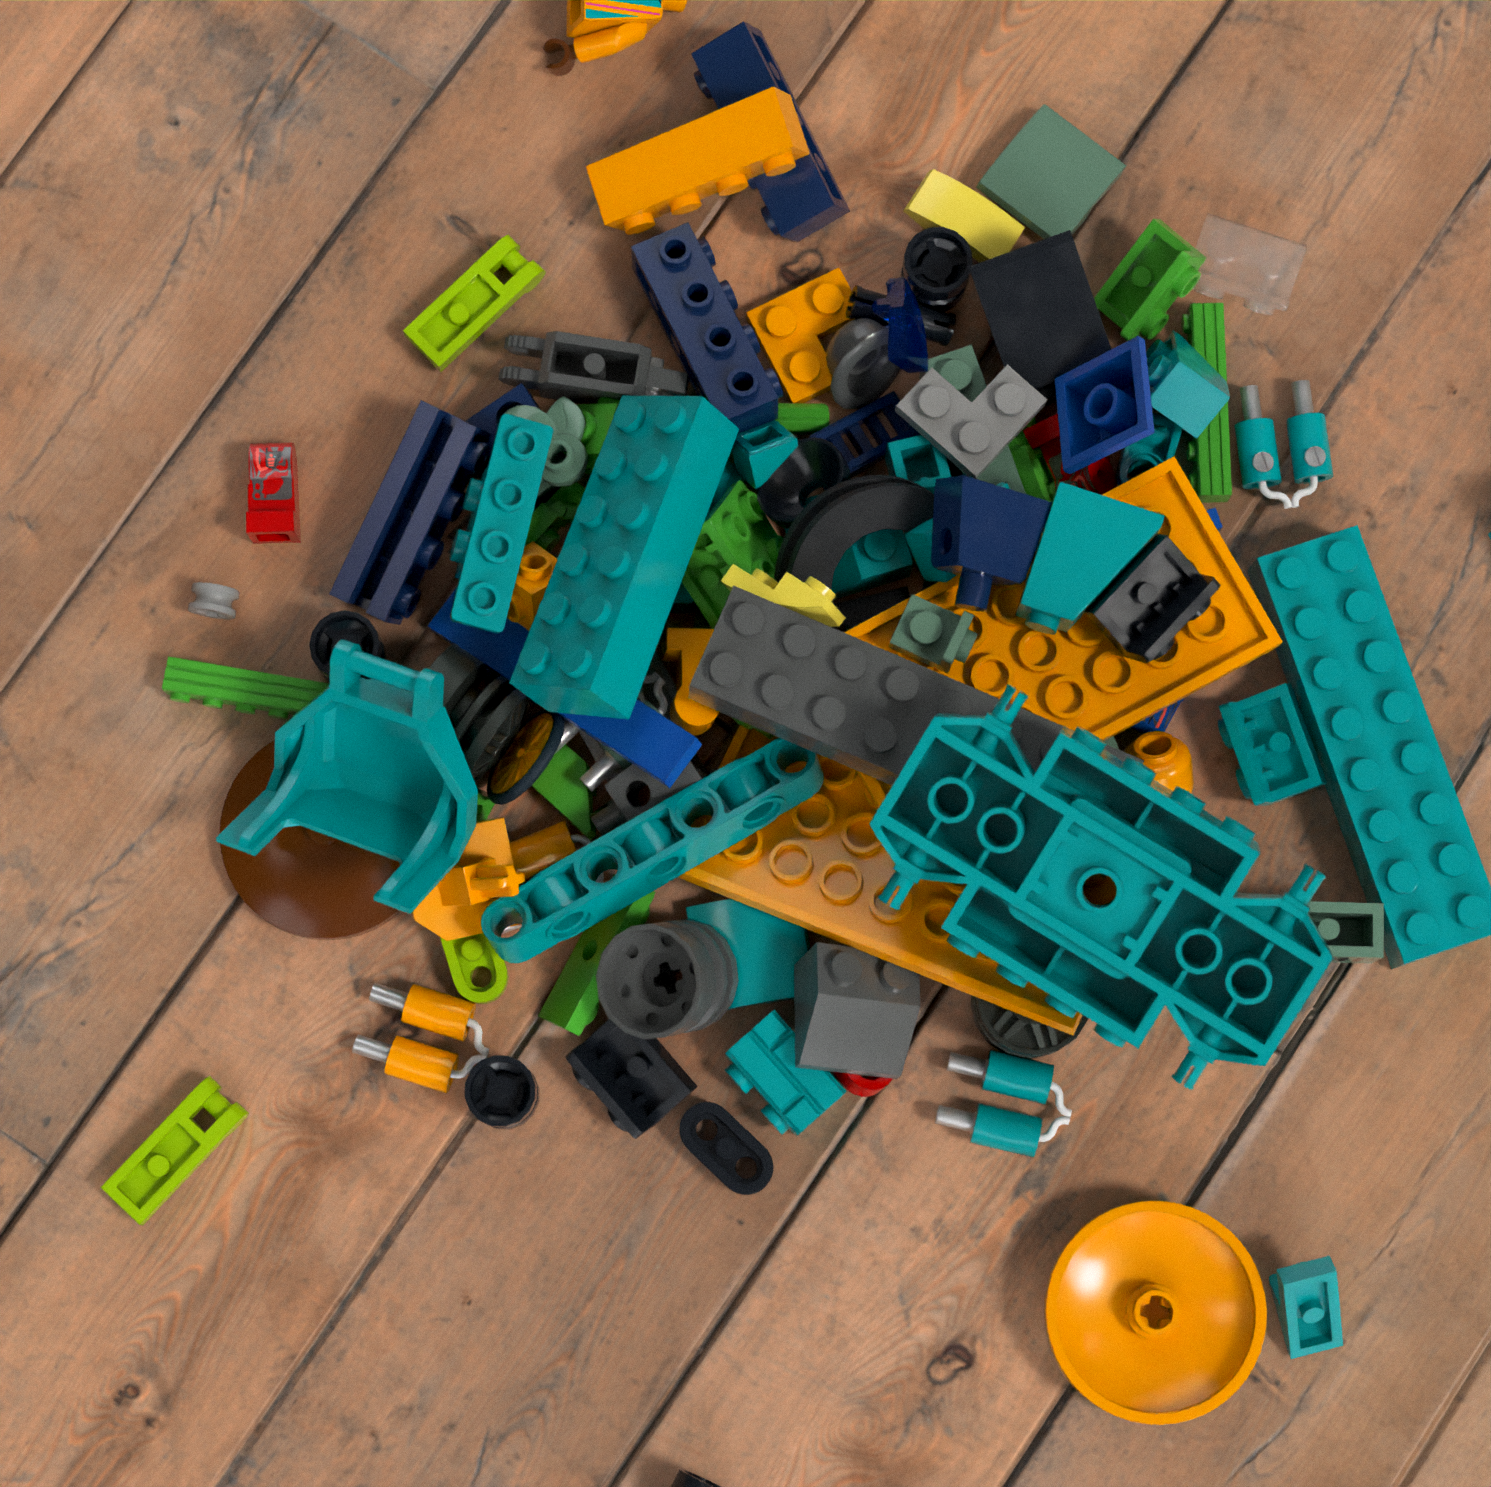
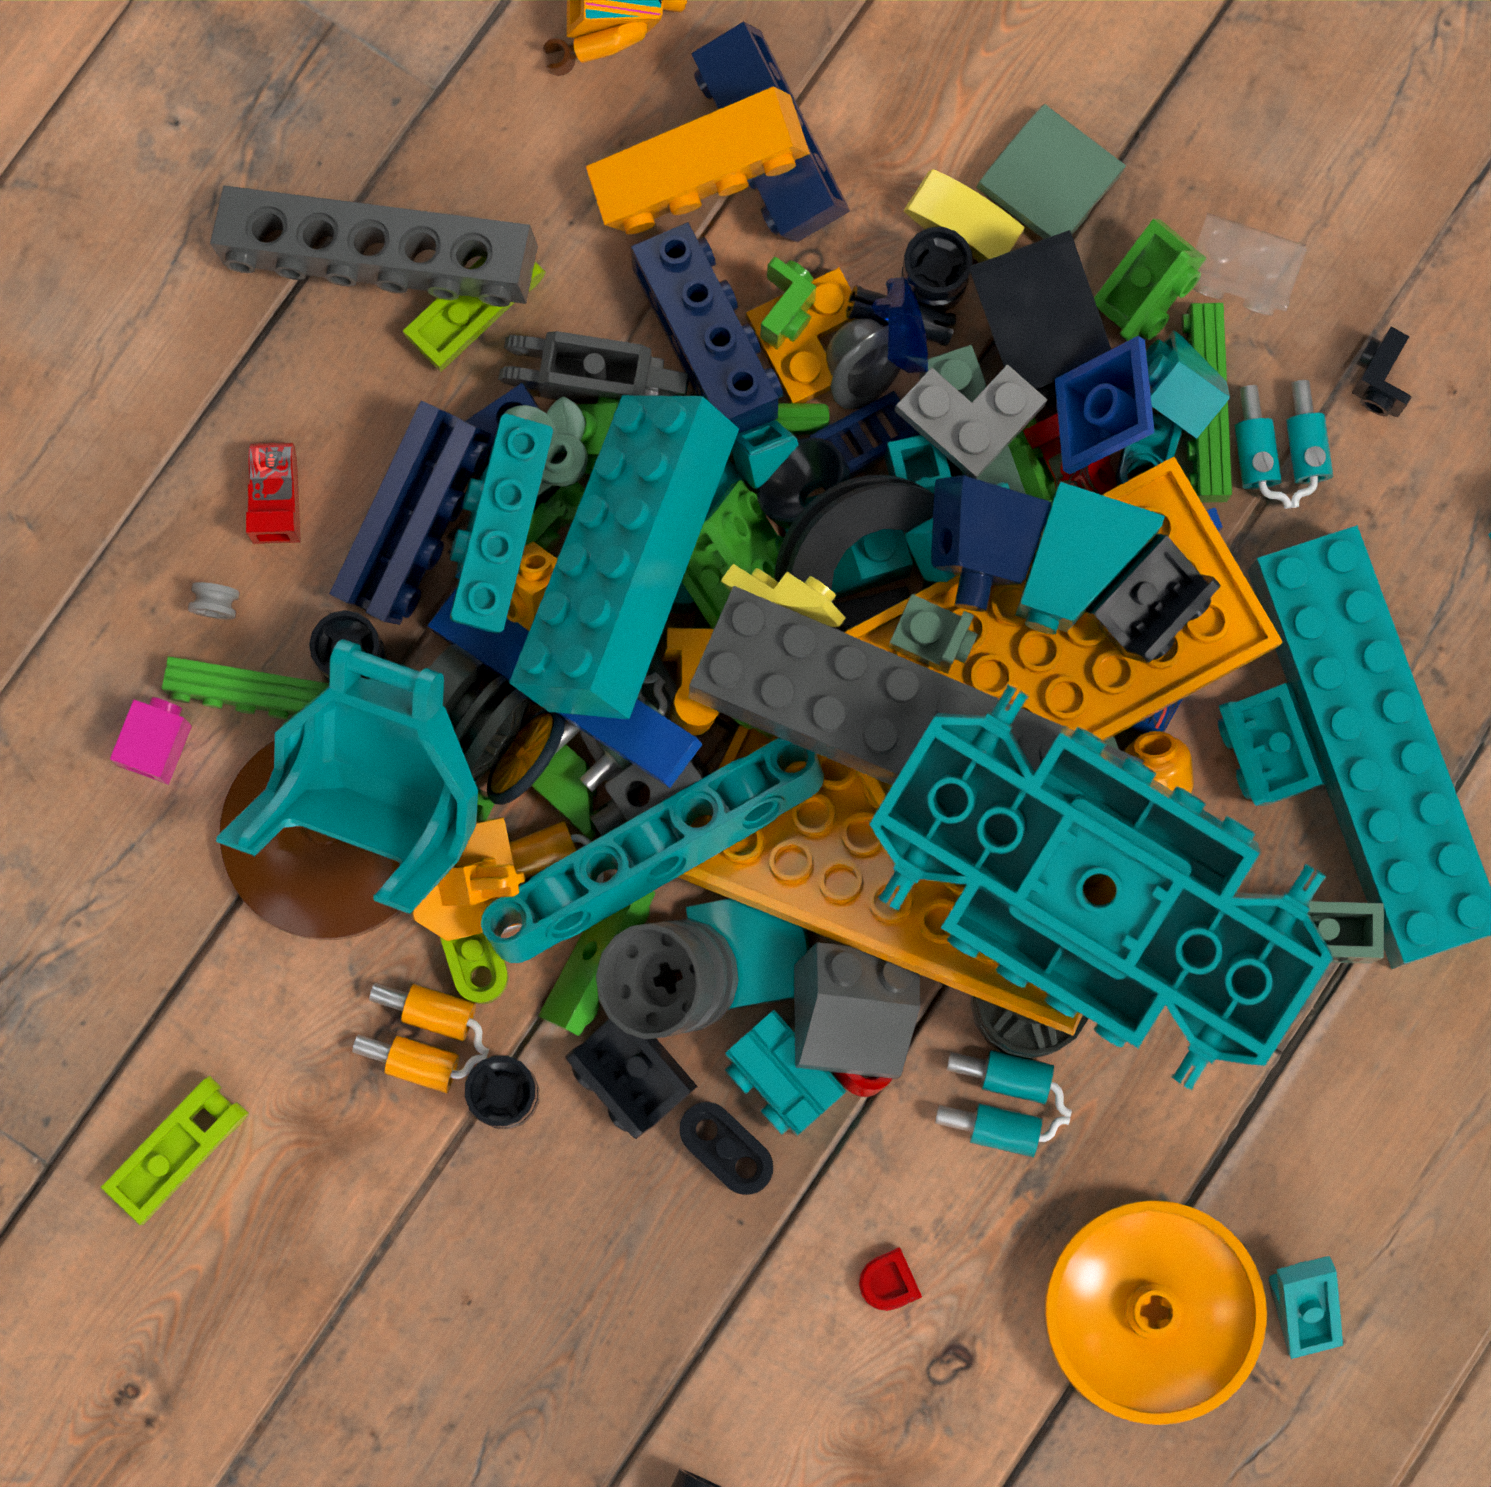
(151, 739): none -> dark pink brick
(251, 214): none -> dark grey brick
(790, 313): none -> bright green bracket
(888, 1282): none -> red tile
(1377, 362): none -> black bracket

